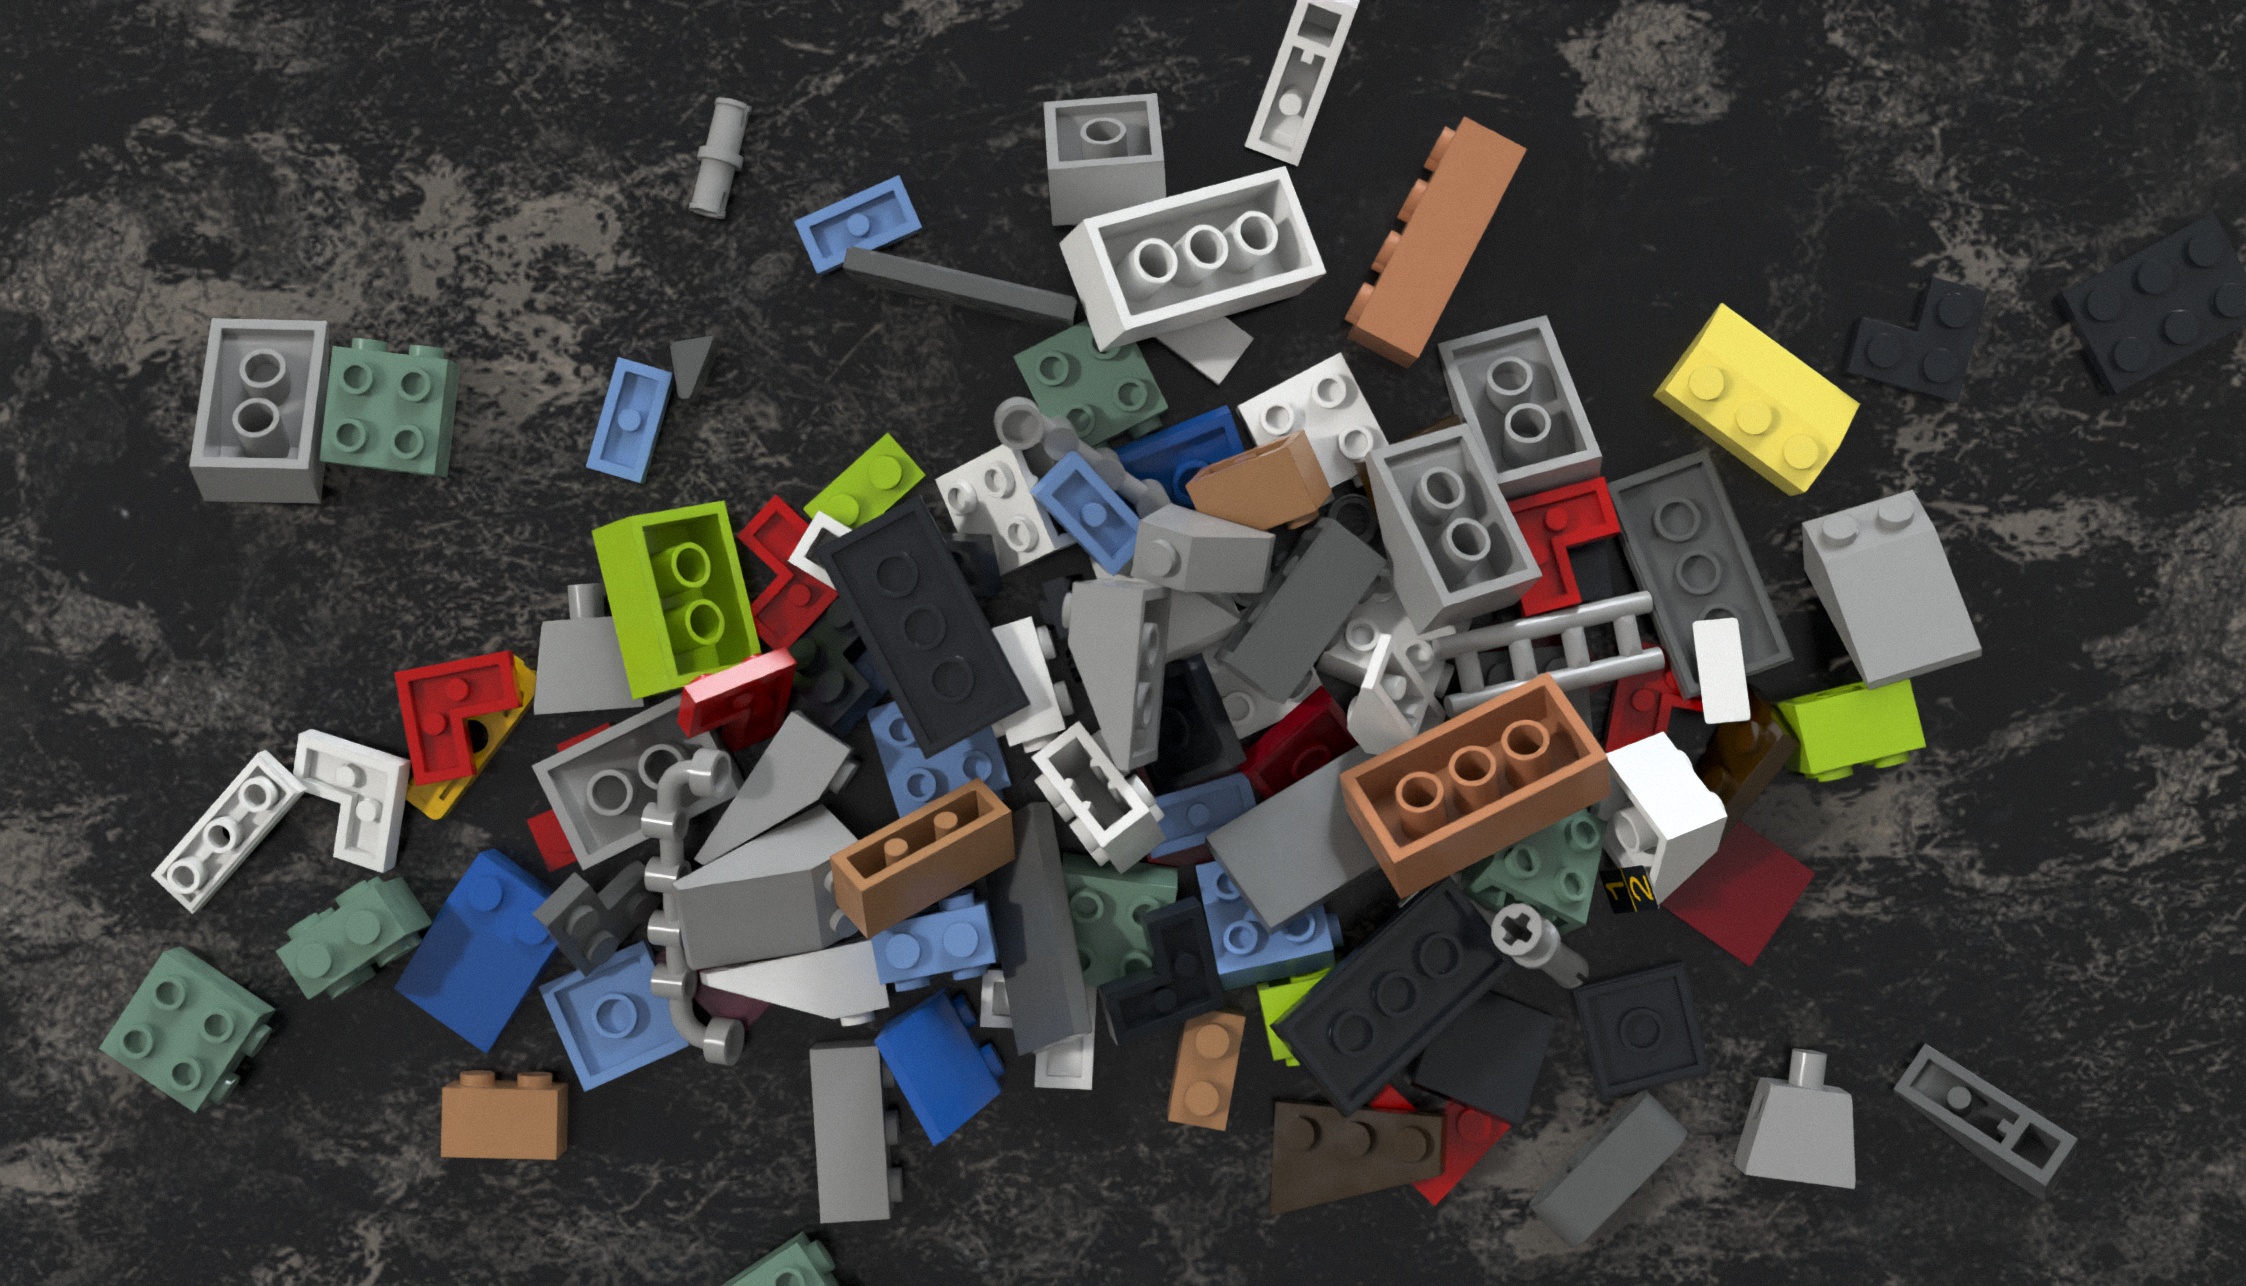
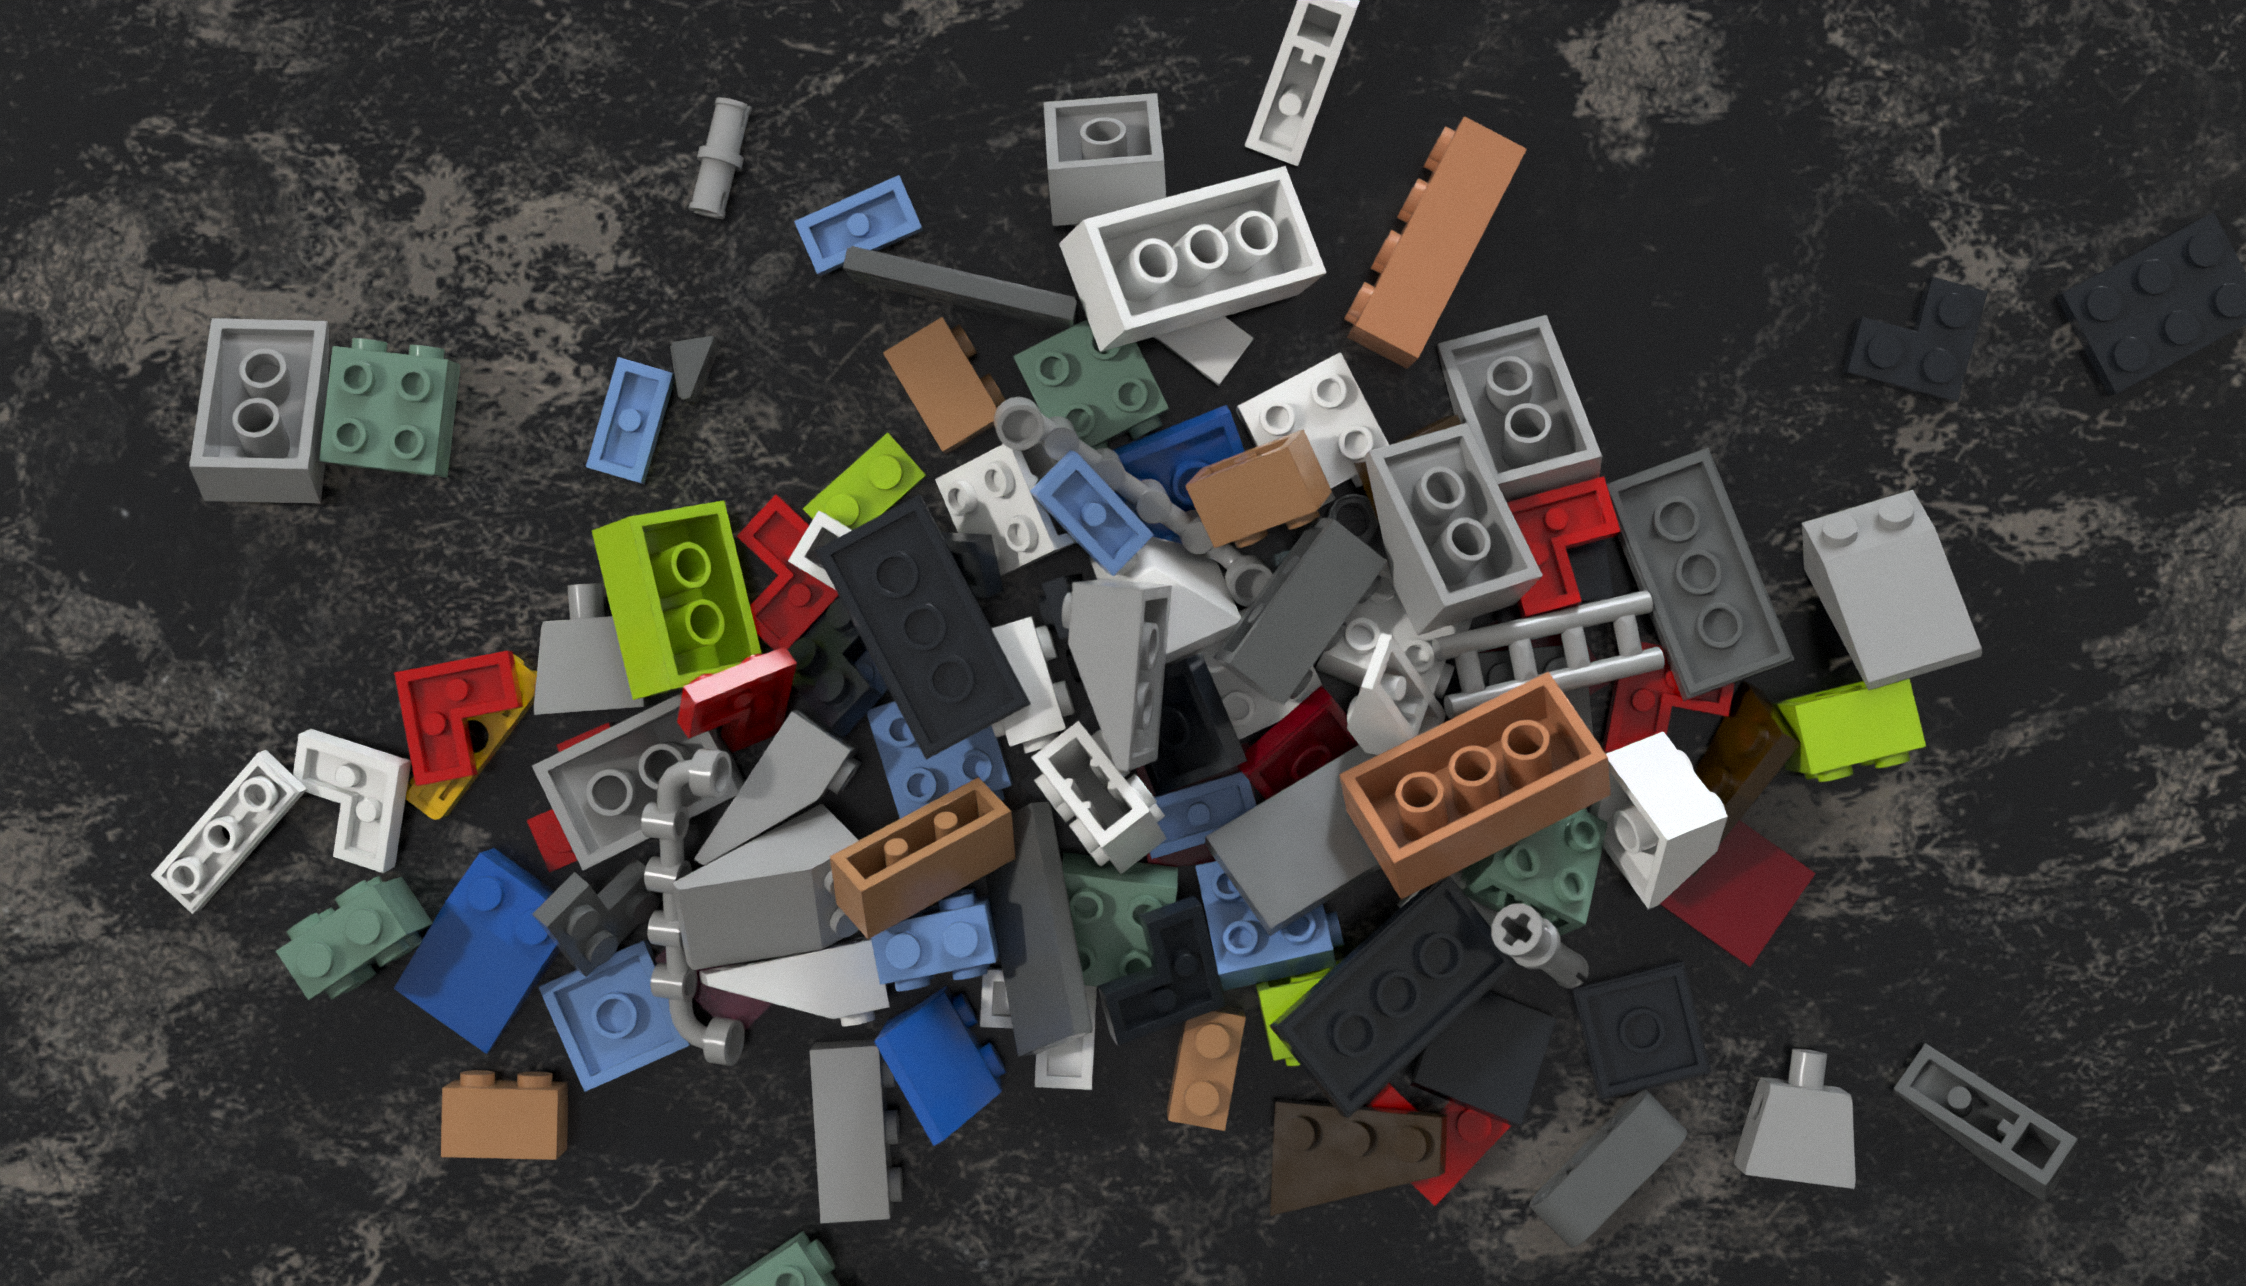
(189, 1030): sand green brick -> none
(944, 384): none -> medium nougat brick
(1201, 552): light grey slope -> none
(1629, 889): black sticker -> none
(1721, 670): white sticker -> none
(1758, 401): light yellow slope -> none

